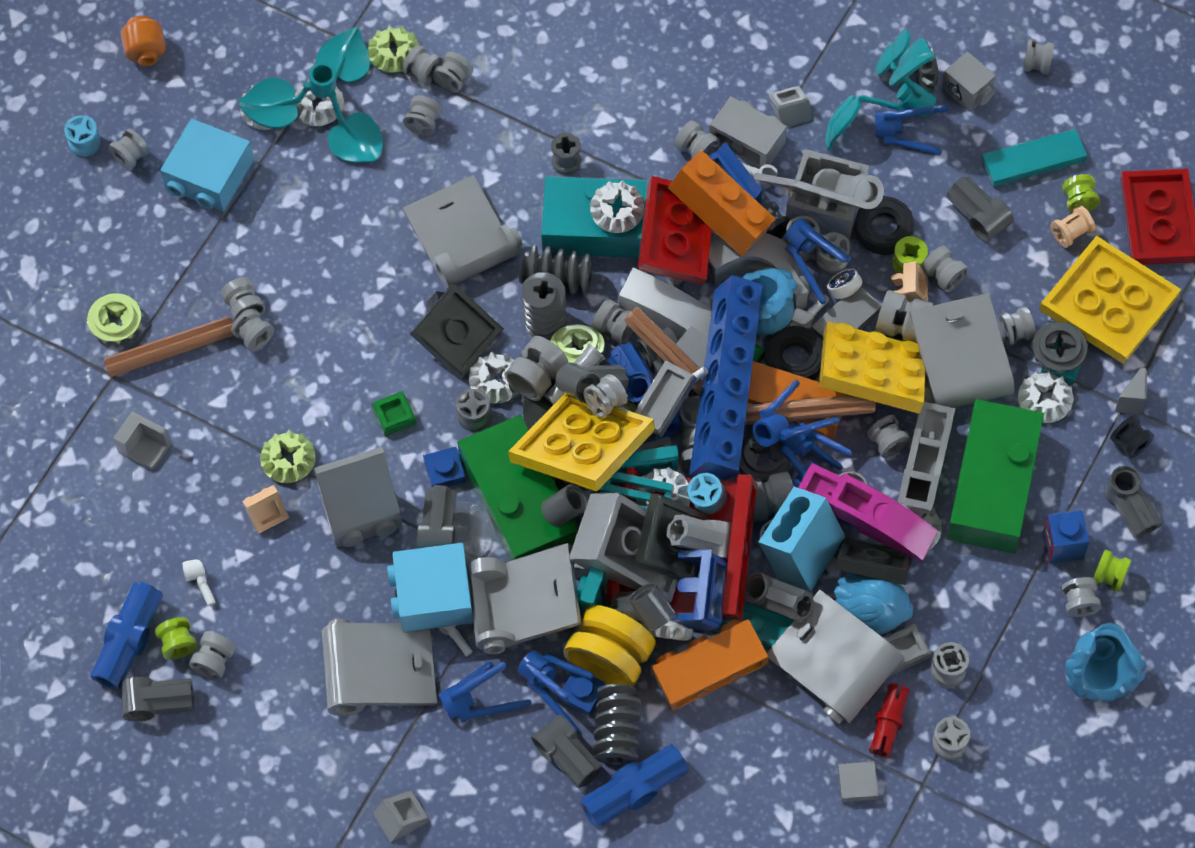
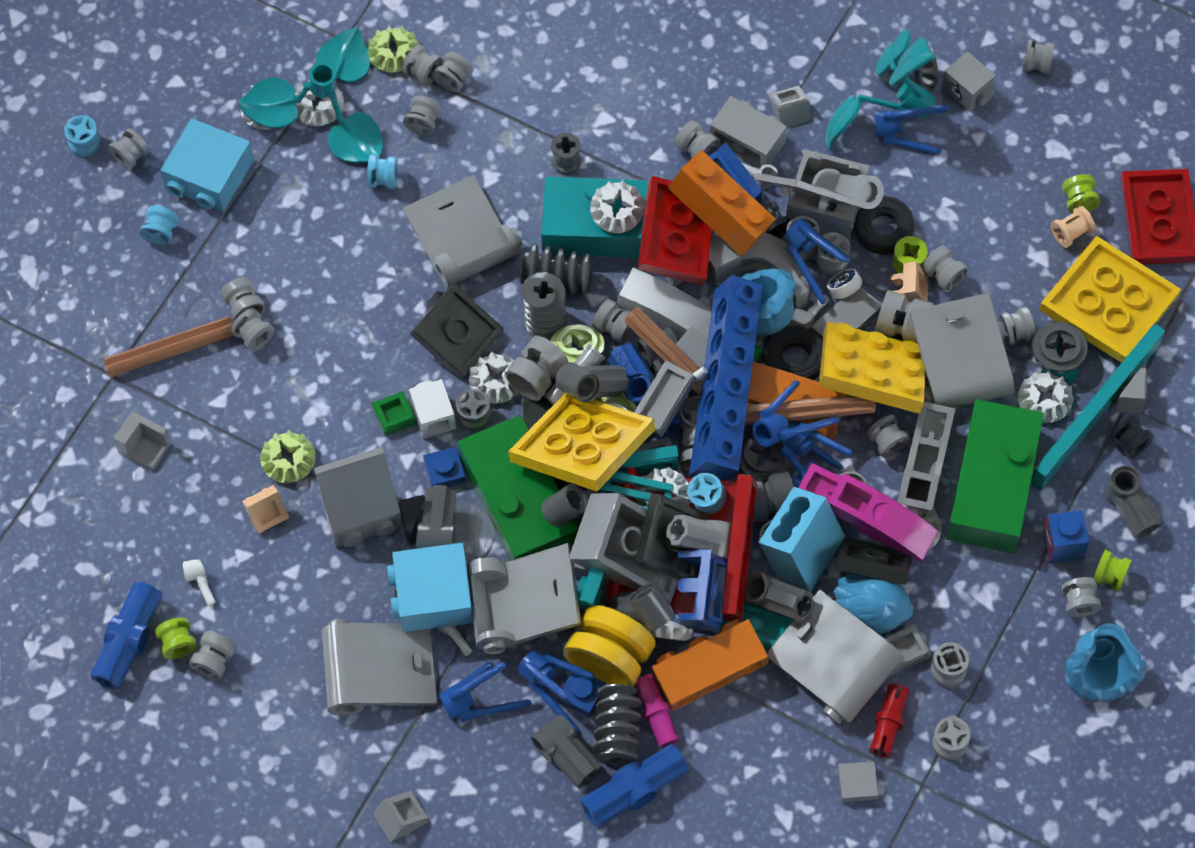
(116, 305): yellowish green gear -> none
(143, 40): orange head -> none
(145, 697): dark grey piece -> none
(159, 225): none -> medium azure wheel
(382, 171): none -> medium azure wheel
(411, 515): none -> black slope
(432, 408): none -> white brick
(605, 396): light grey wheel -> none
(656, 711): none -> dark pink pin
(985, 215): dark grey piece -> none
(1034, 157): teal tile -> none
(1097, 407): none -> teal tile

